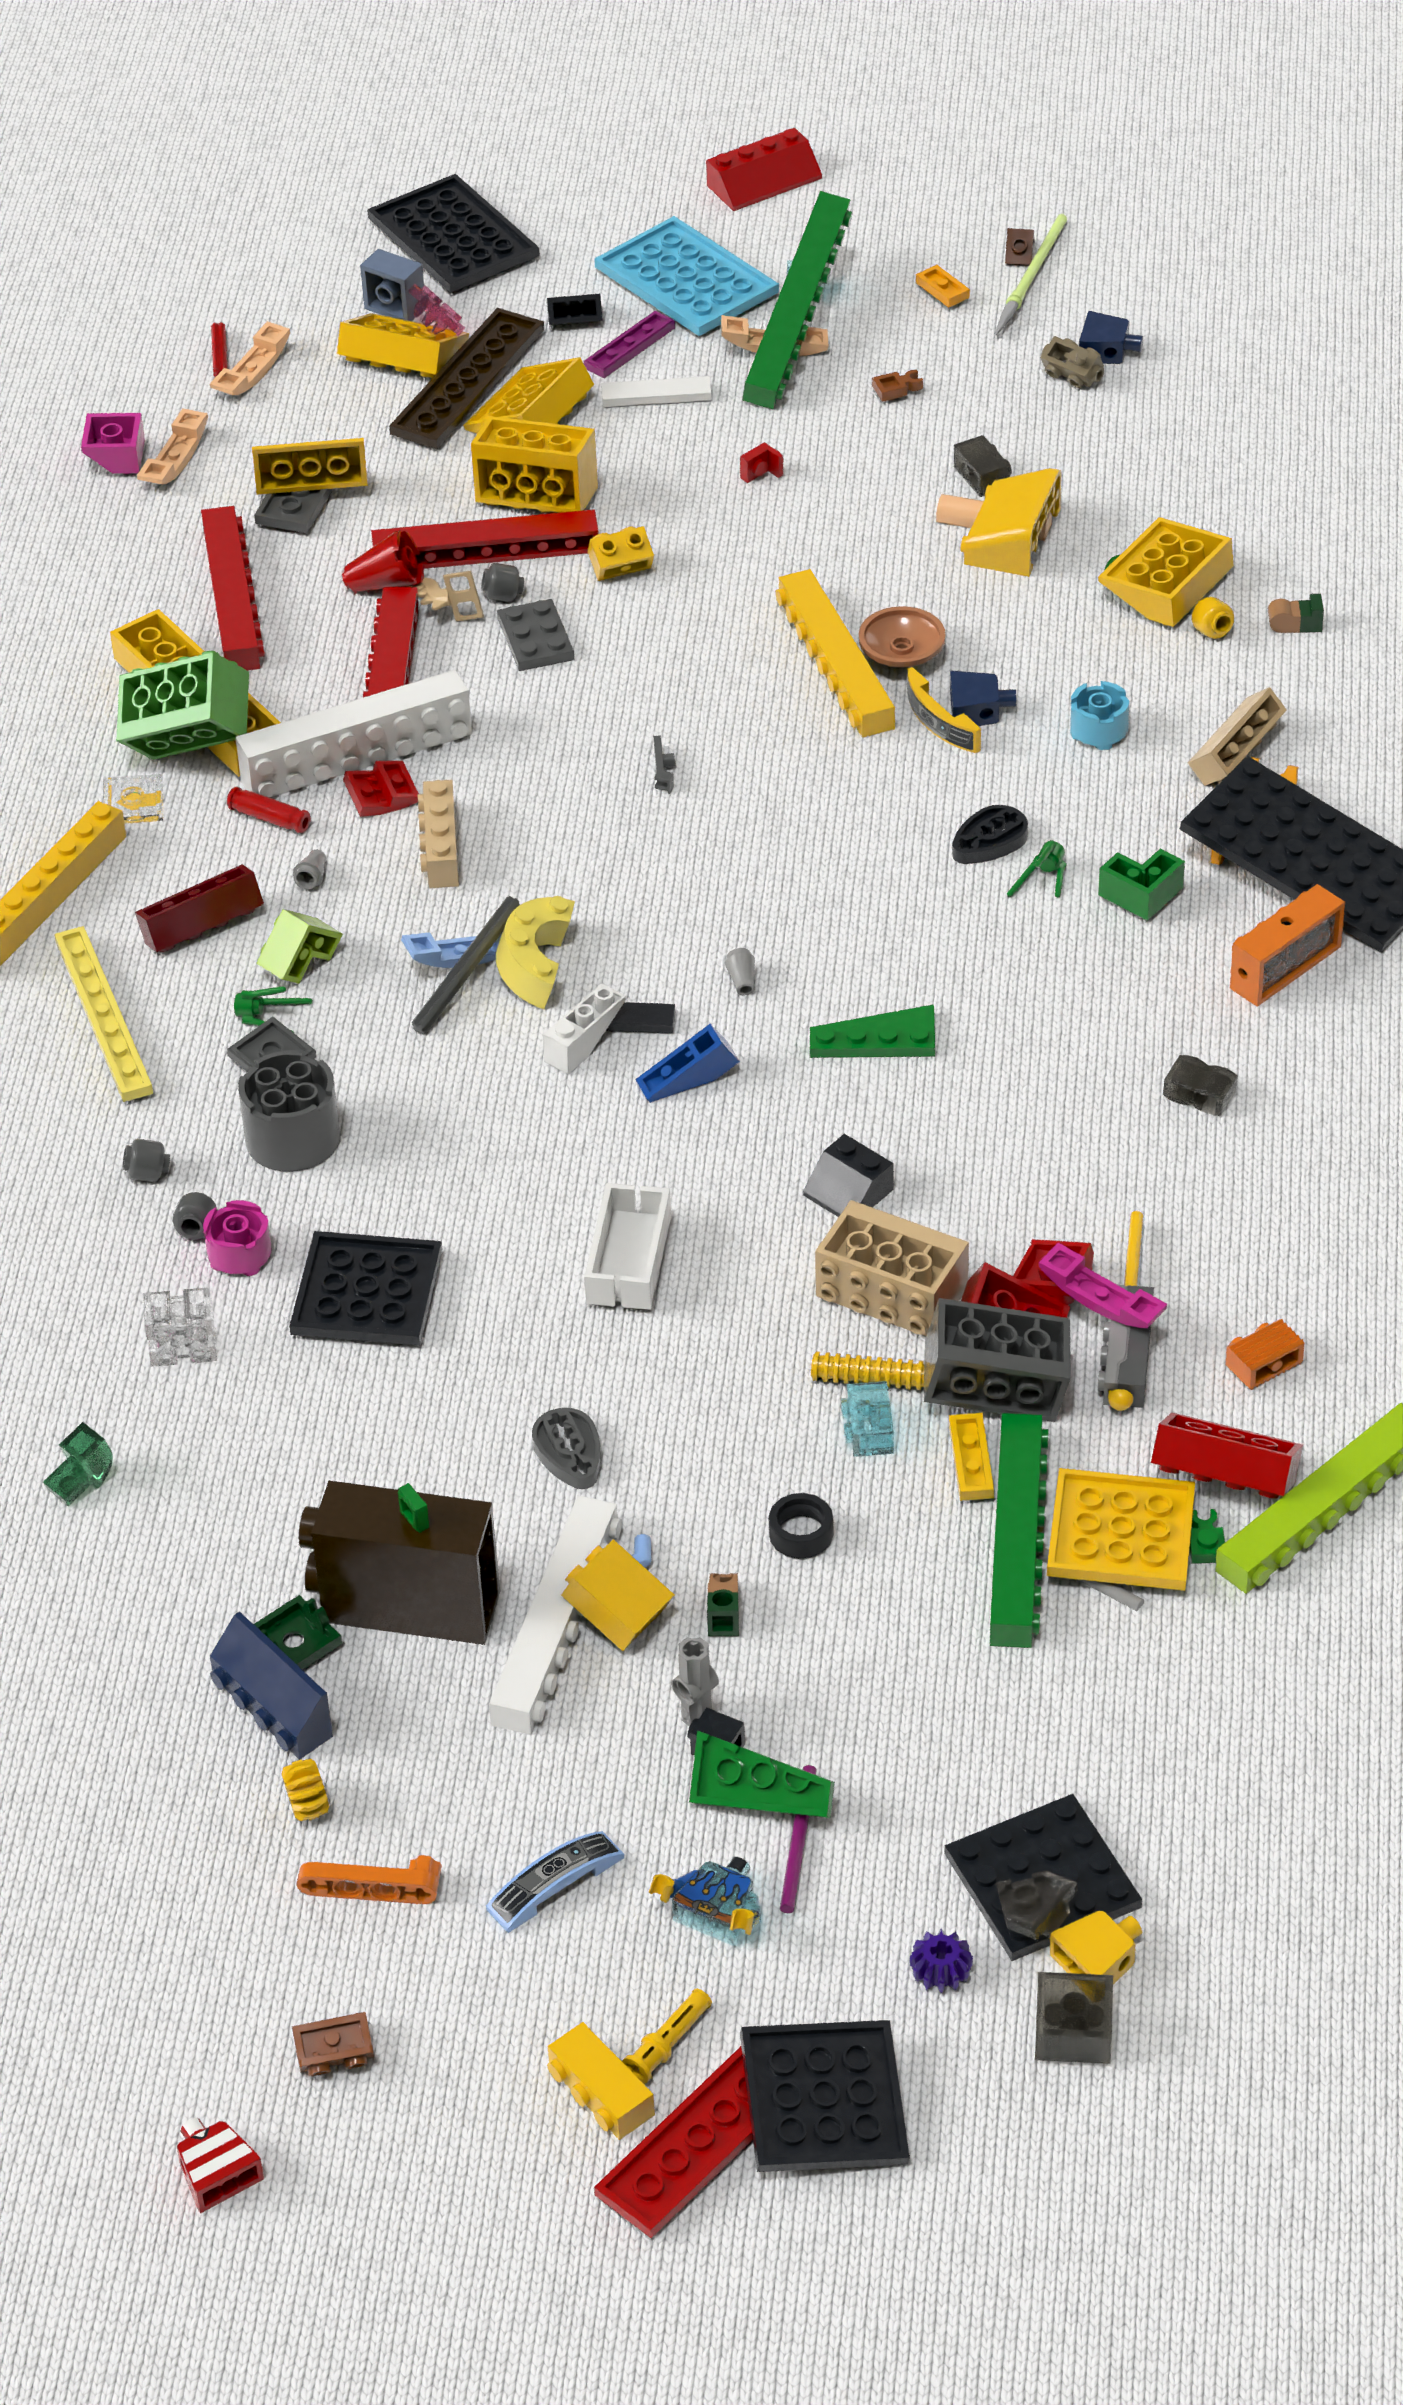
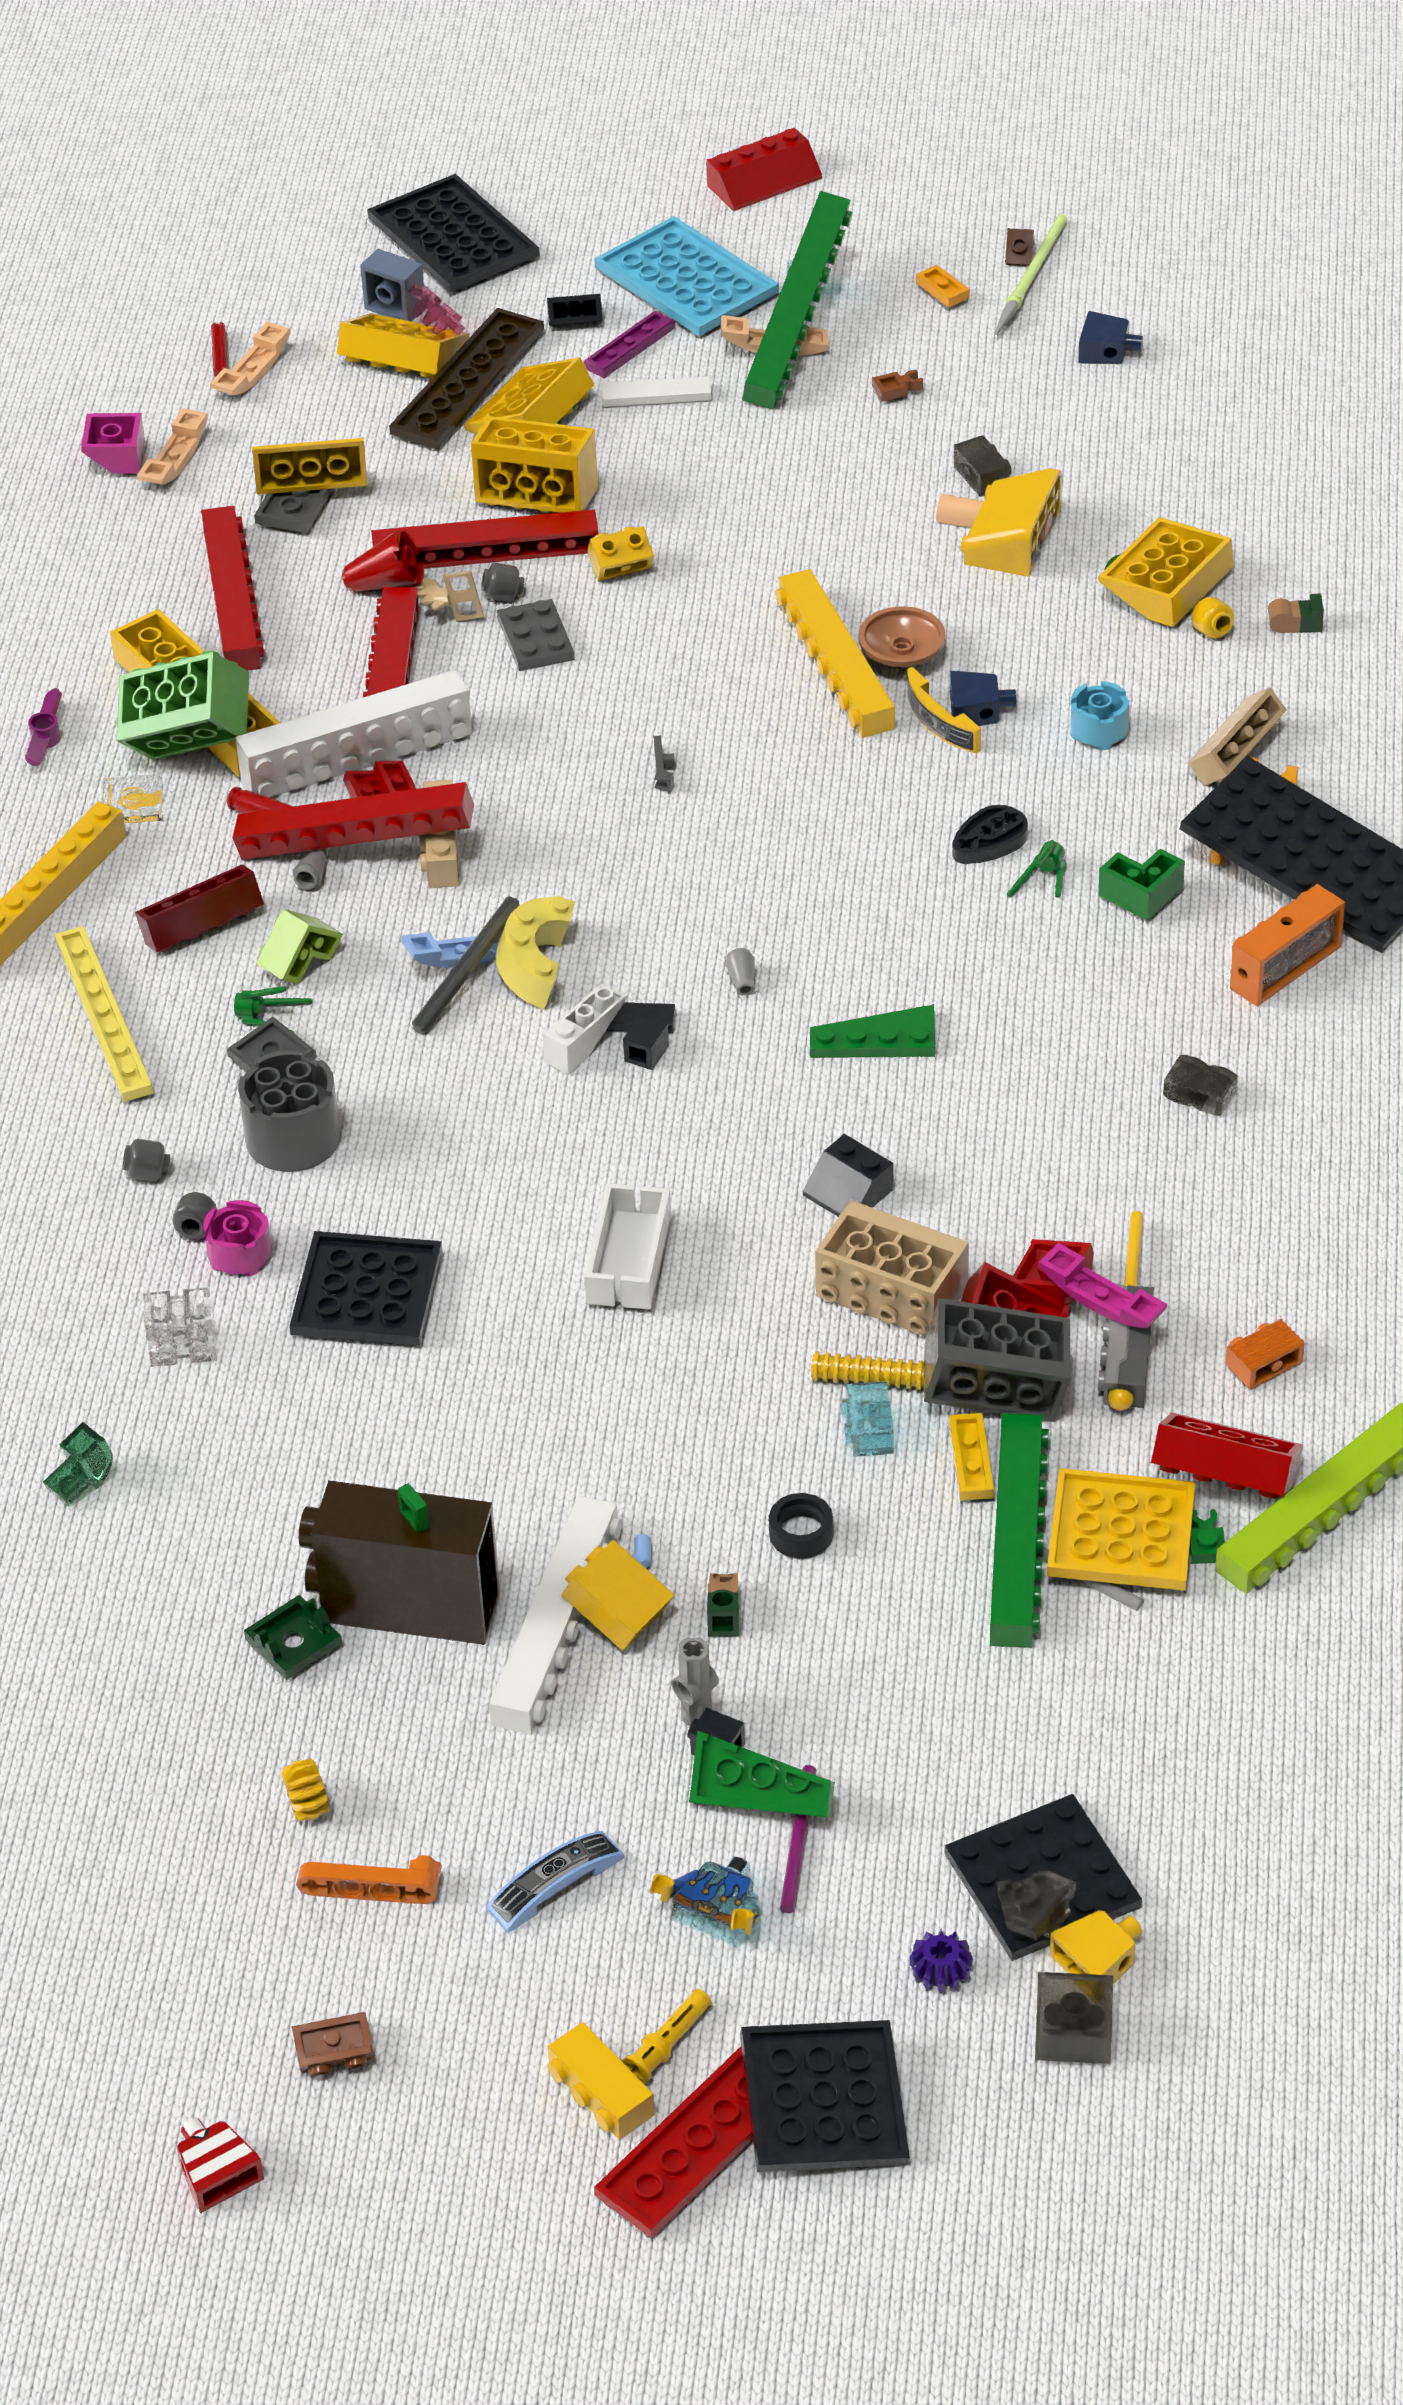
(44, 728): none -> magenta piece
(271, 1687): dark blue slope -> none
(353, 821): none -> red brick
(583, 1442): dark grey piece -> none
(645, 1042): none -> black brick
(690, 1065): blue slope -> none
(759, 461): red bracket -> none
(1081, 364): dark tan brick -> none

